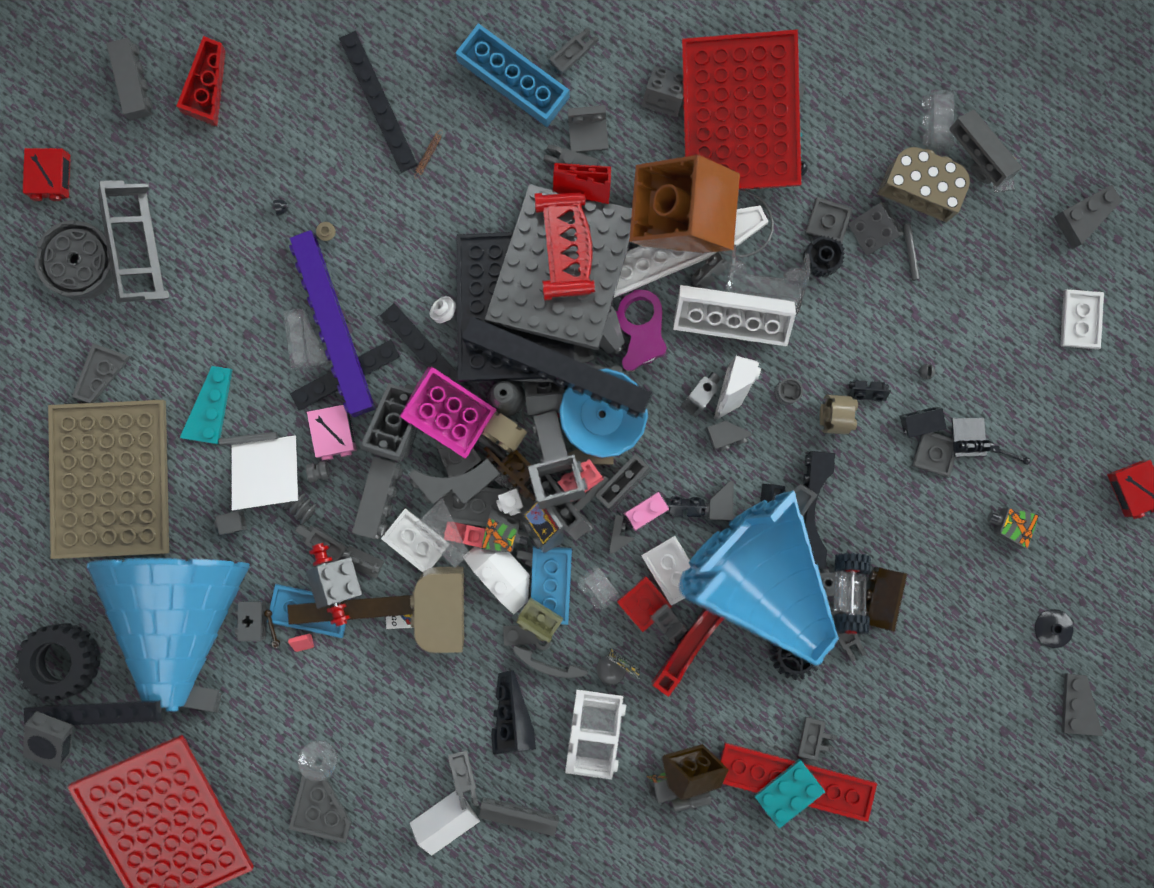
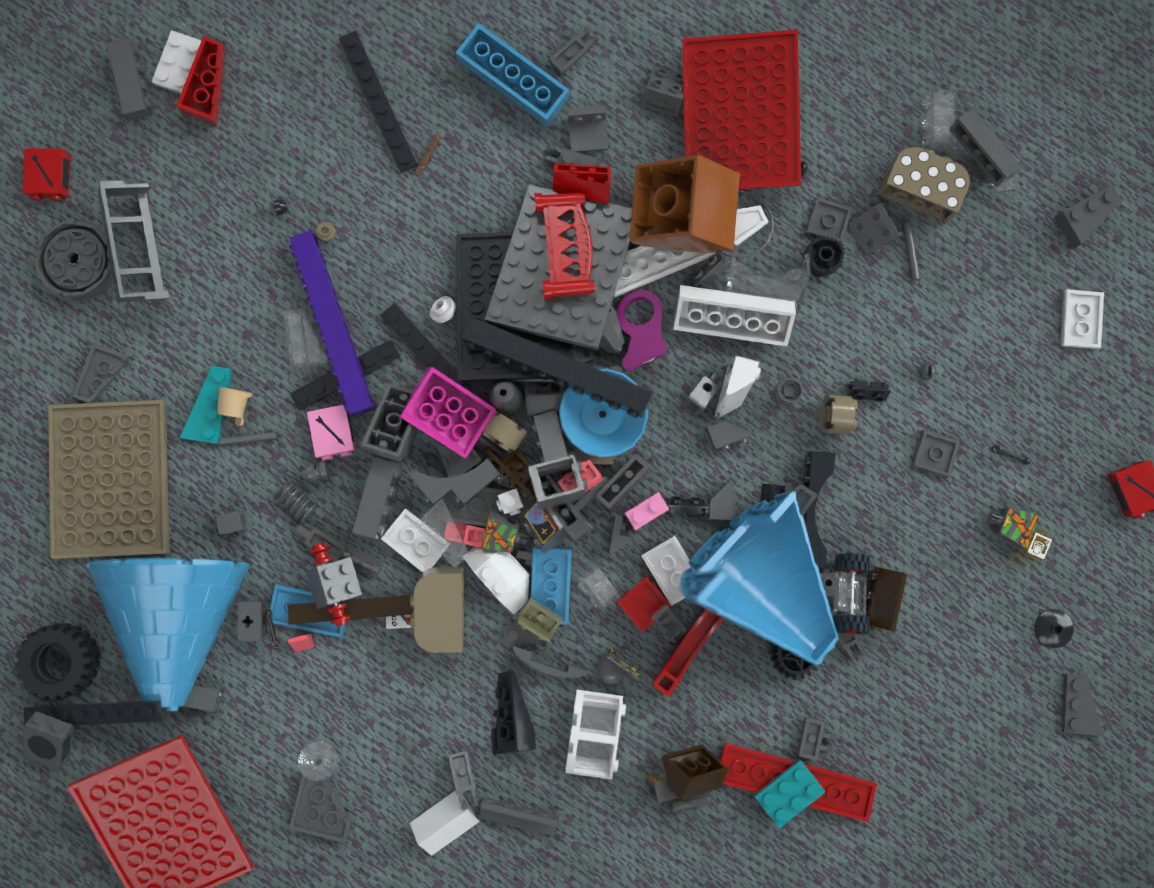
(176, 61): none -> white plate
(232, 403): none -> tan hat
(264, 473): white sticker -> none
(923, 421): black hinge -> none
(970, 437): hinge -> none
(1038, 545): none -> clear yellow brick

